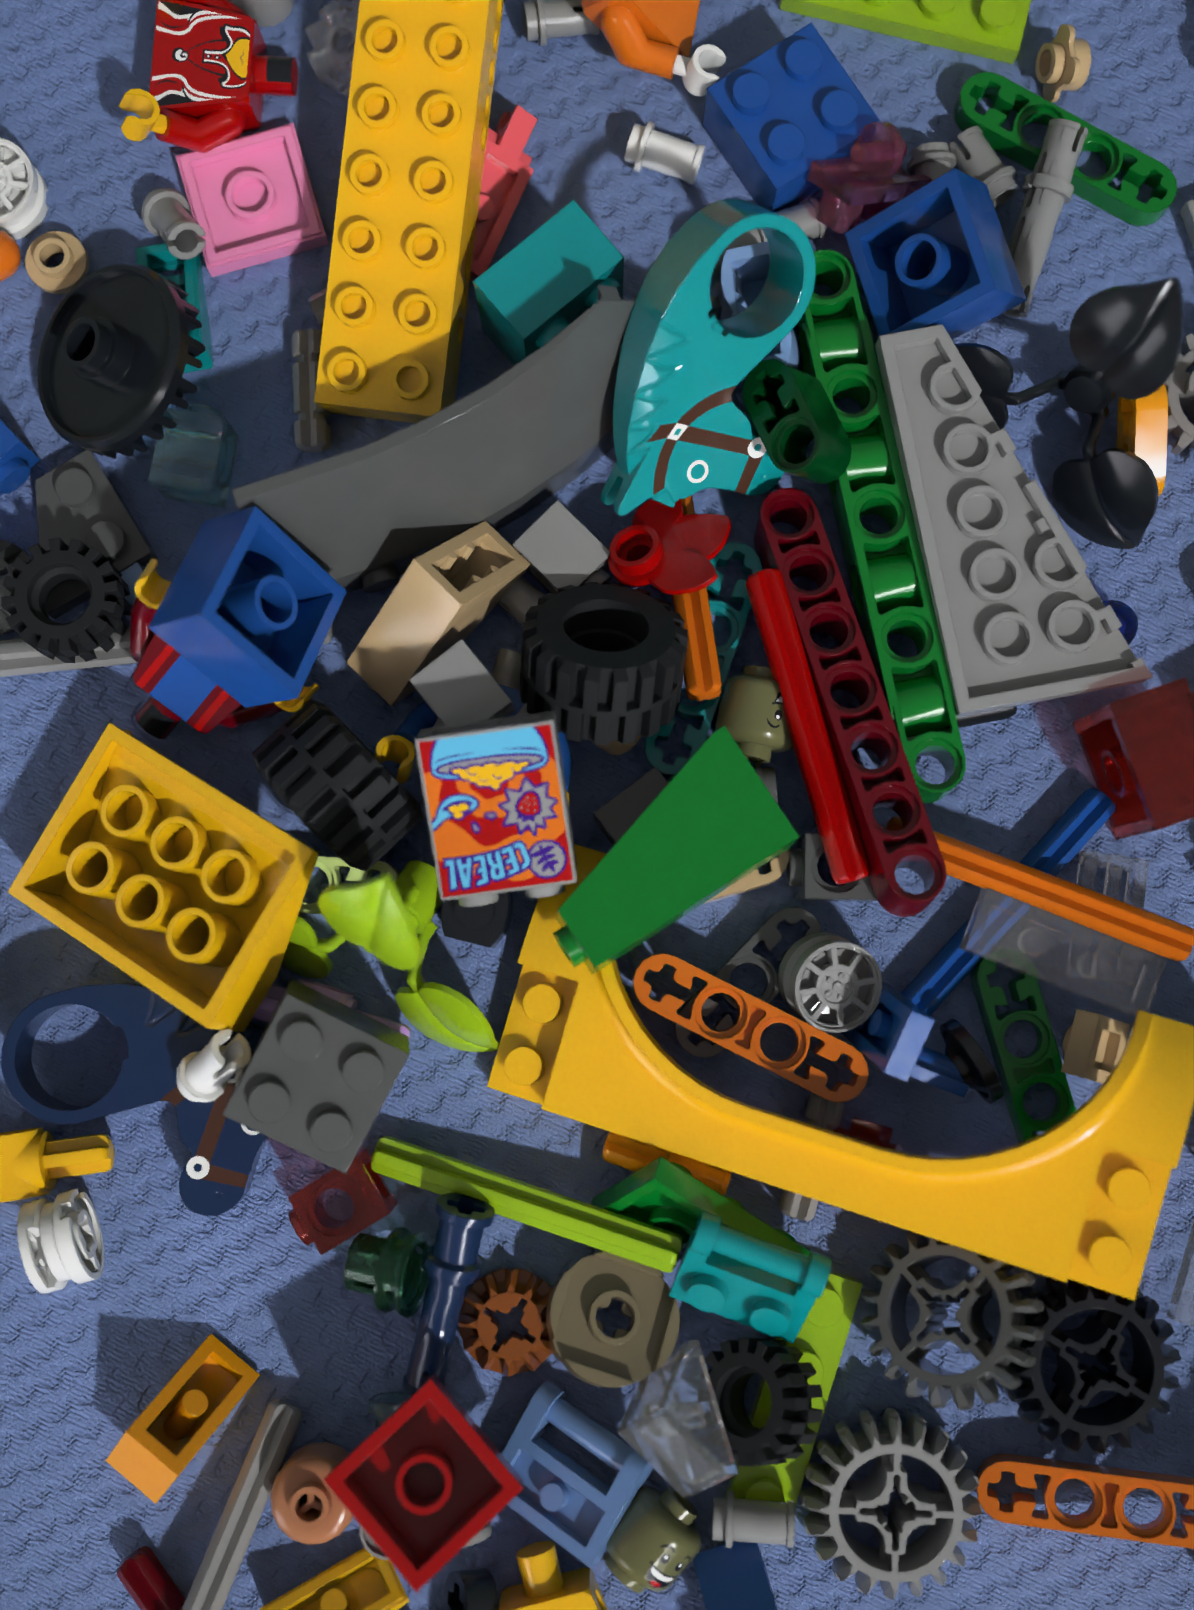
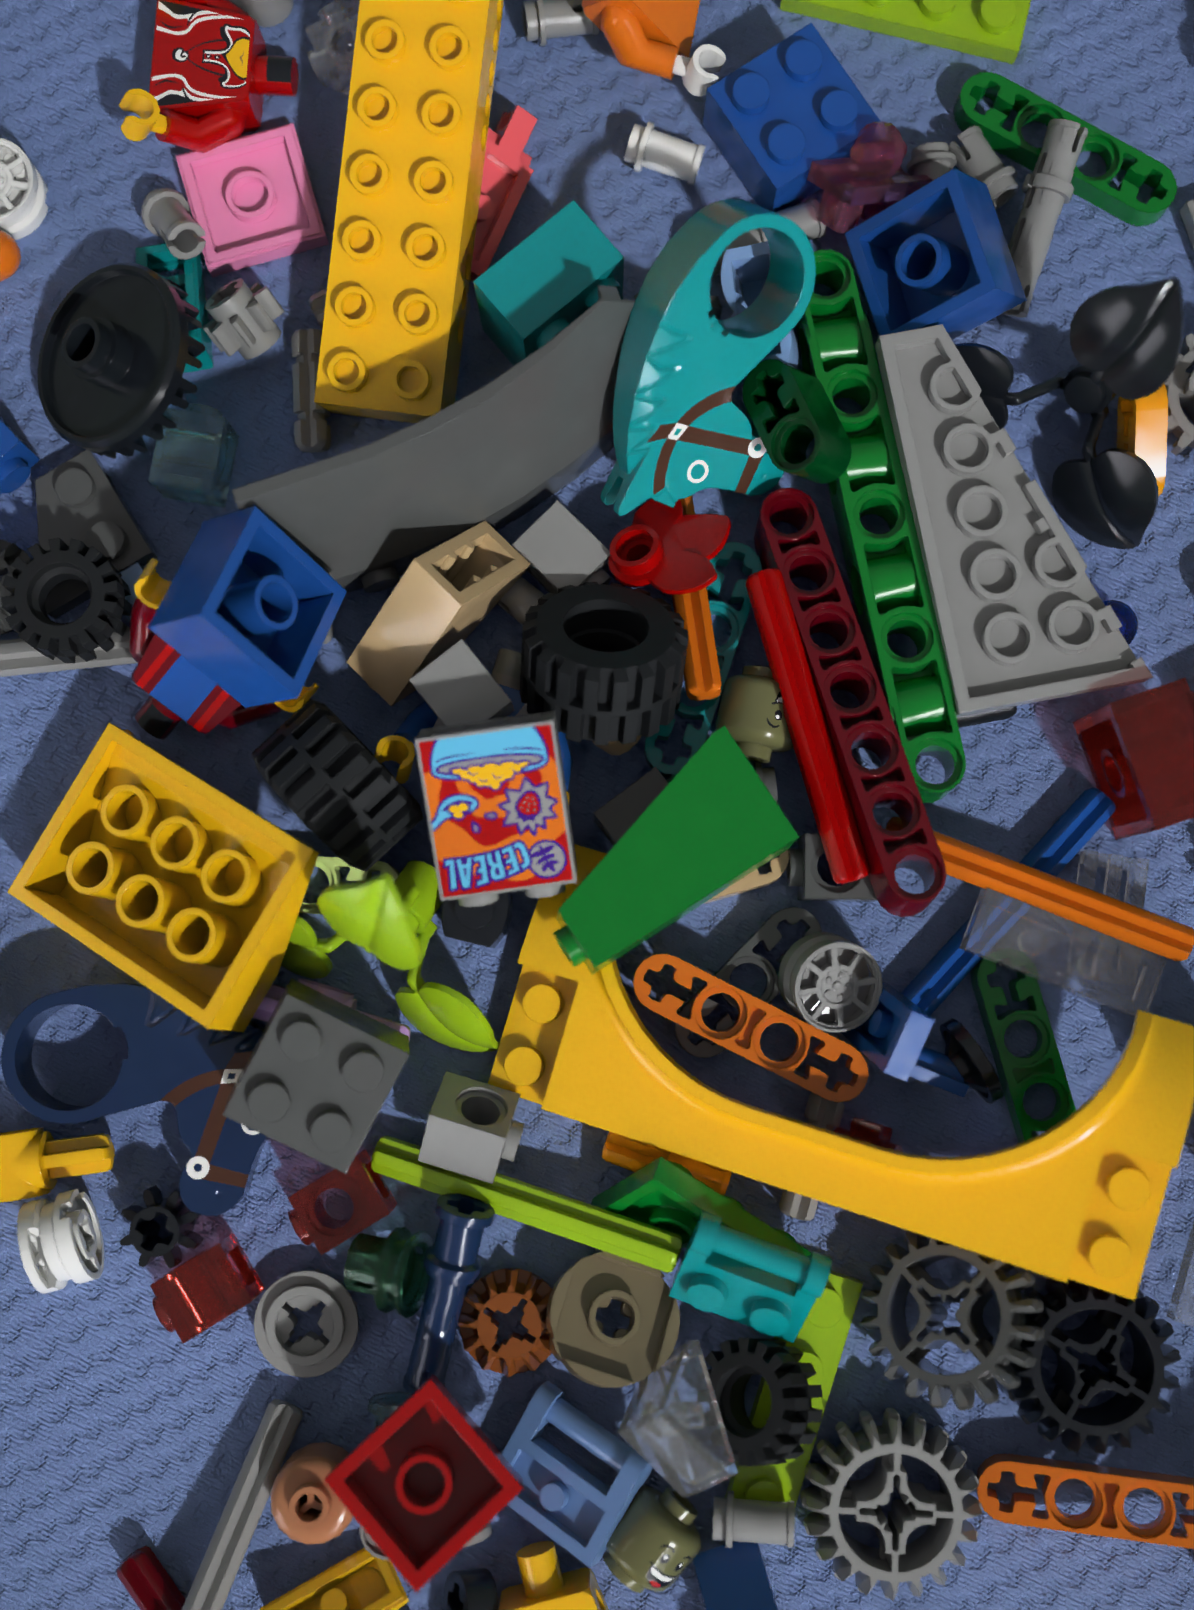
(64, 276): tan plate -> none
(145, 1231): none -> black gear
(182, 1418): light orange slope -> none
(205, 1073): white pin -> none
(206, 1289): none -> clear red brick
(243, 319): none -> light grey gear
(312, 1353): none -> light grey gear
(471, 1128): none -> light grey brick
(1063, 63): tan plate -> none
(1093, 1045): tan plate -> none

